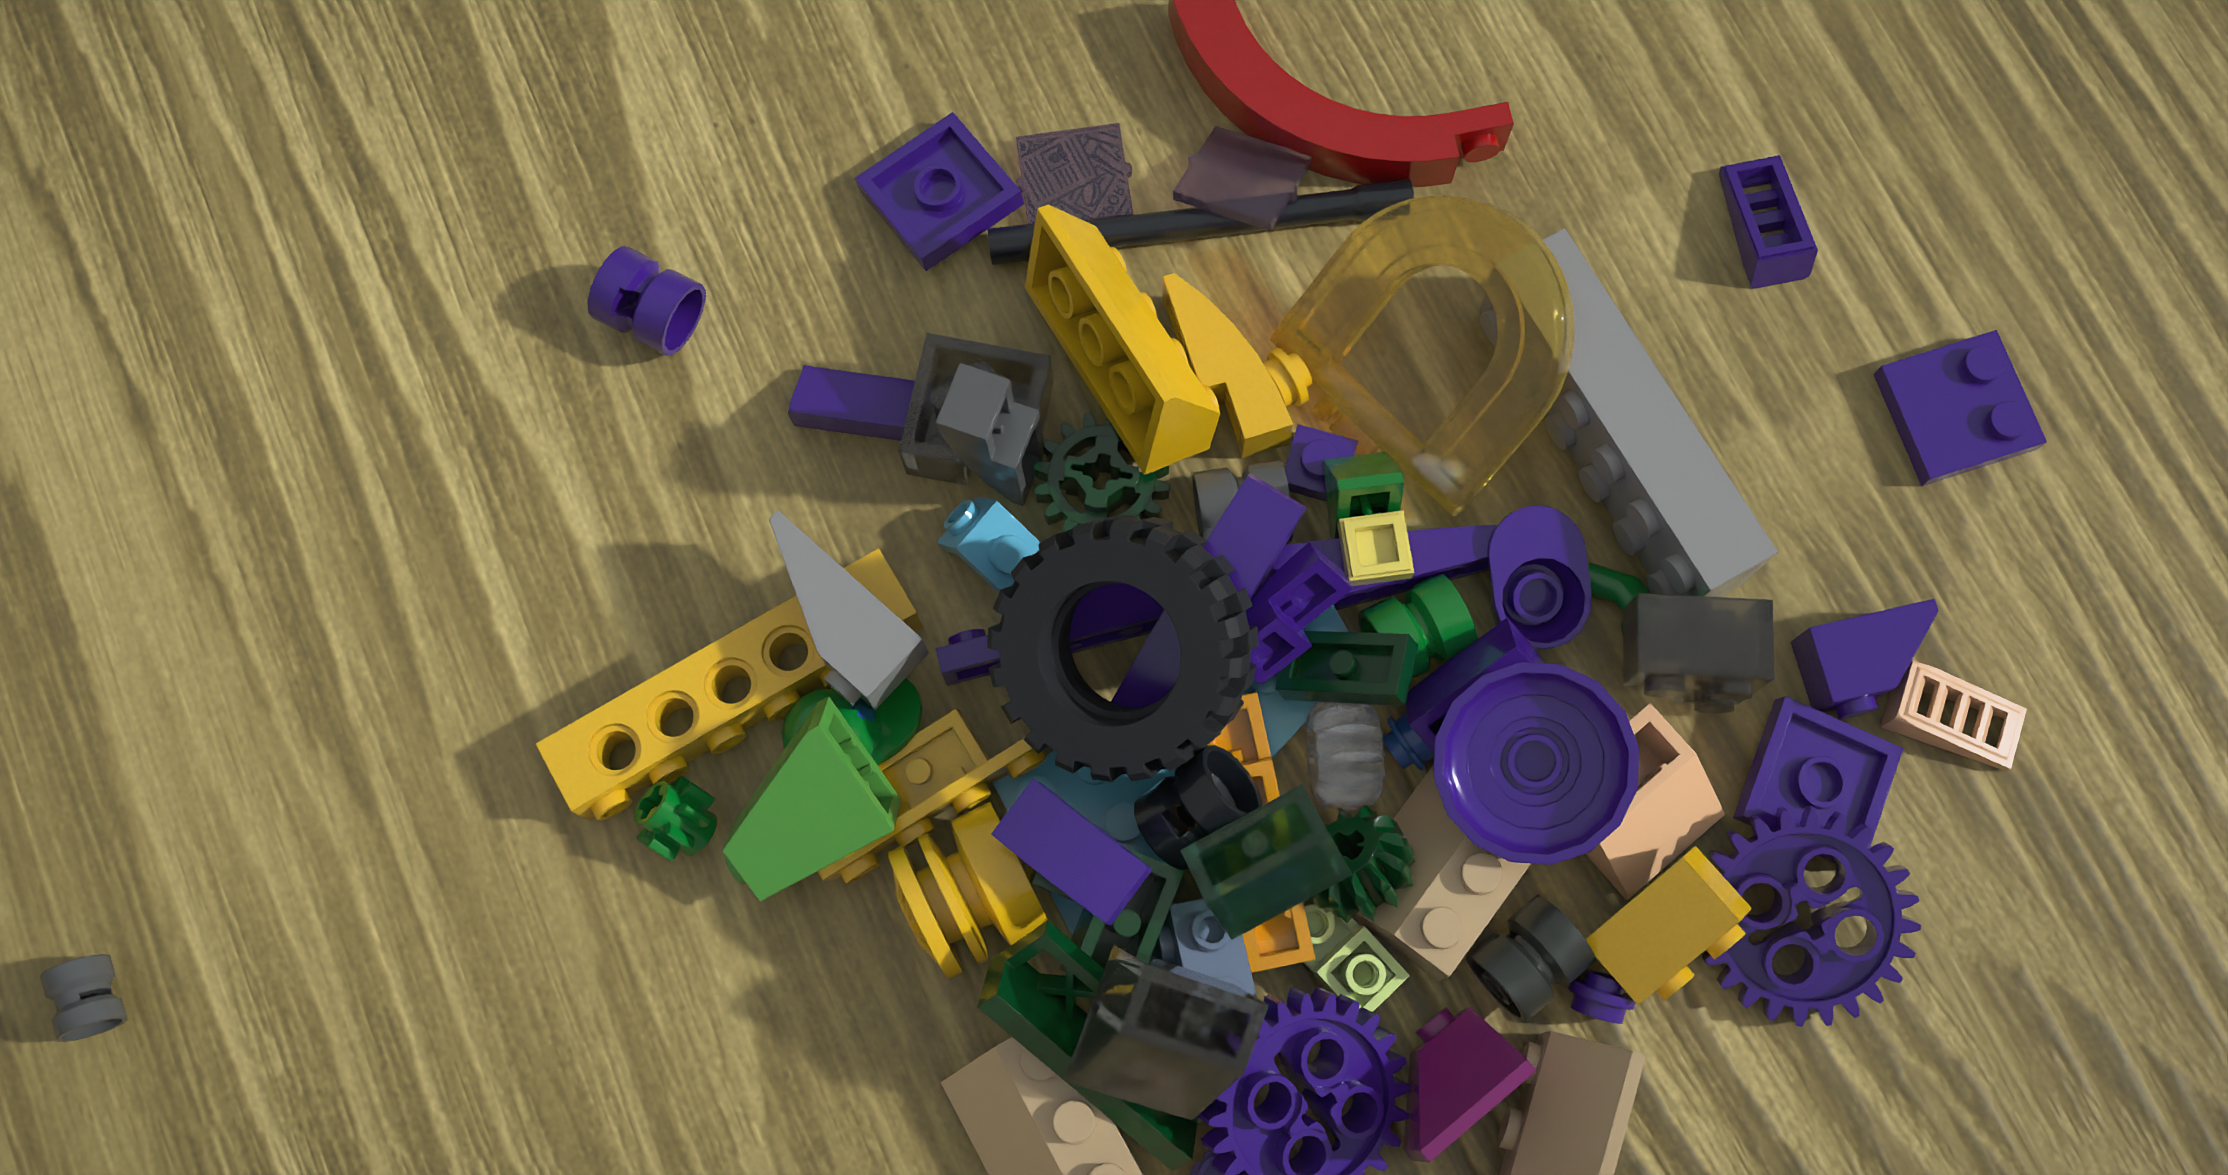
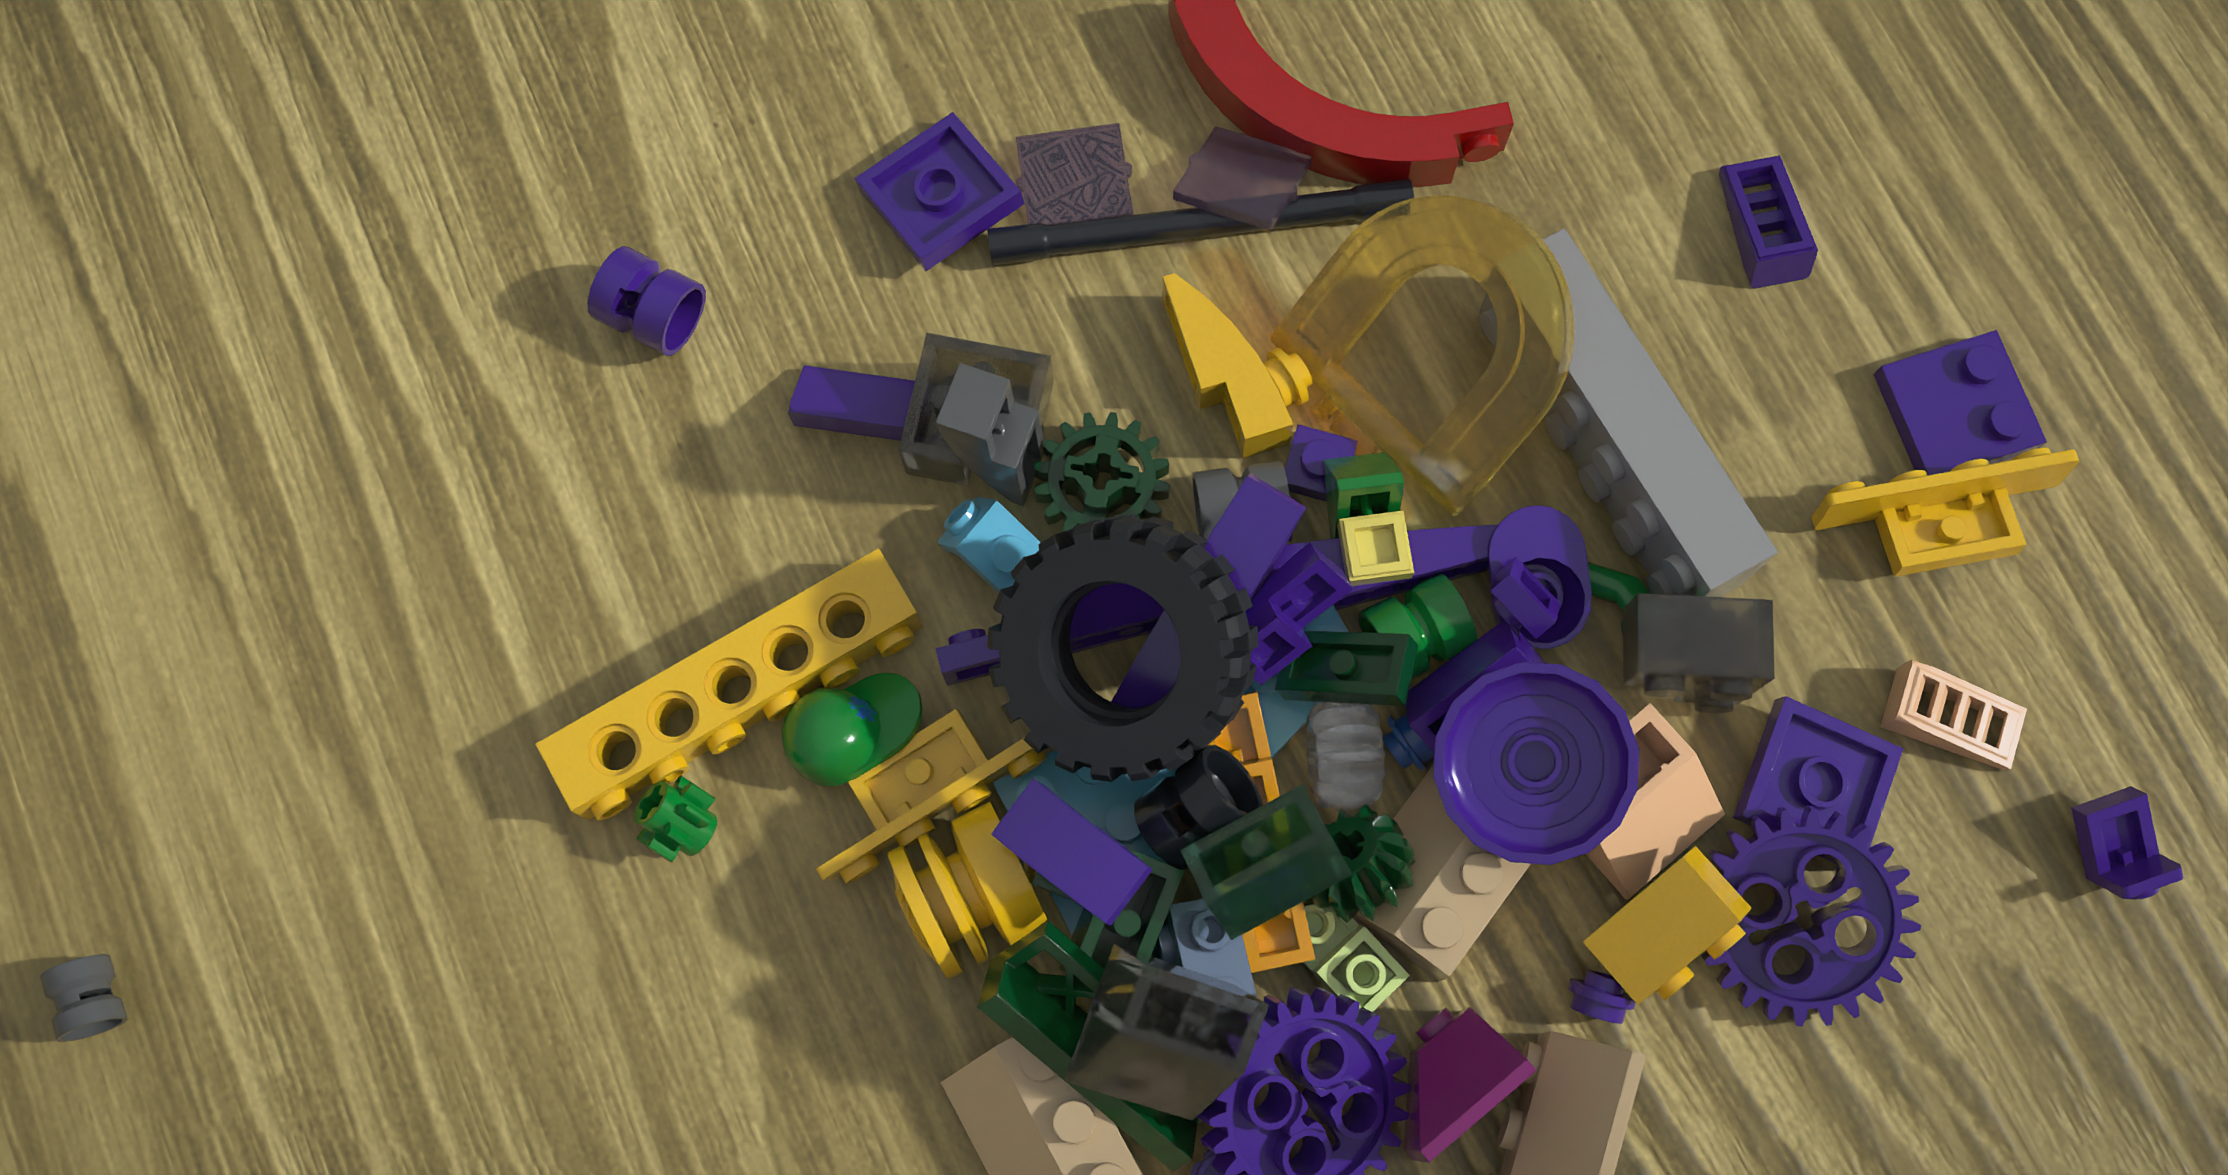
(811, 807): bright green slope -> none
(850, 627): light grey slope -> none
(1118, 342): yellow slope -> none
(1523, 599): none -> dark purple plate
(1532, 957): pearl dark grey wheel -> none
(1860, 657): dark purple slope -> none
(1950, 514): none -> yellow bracket
(2122, 846): none -> dark purple bracket

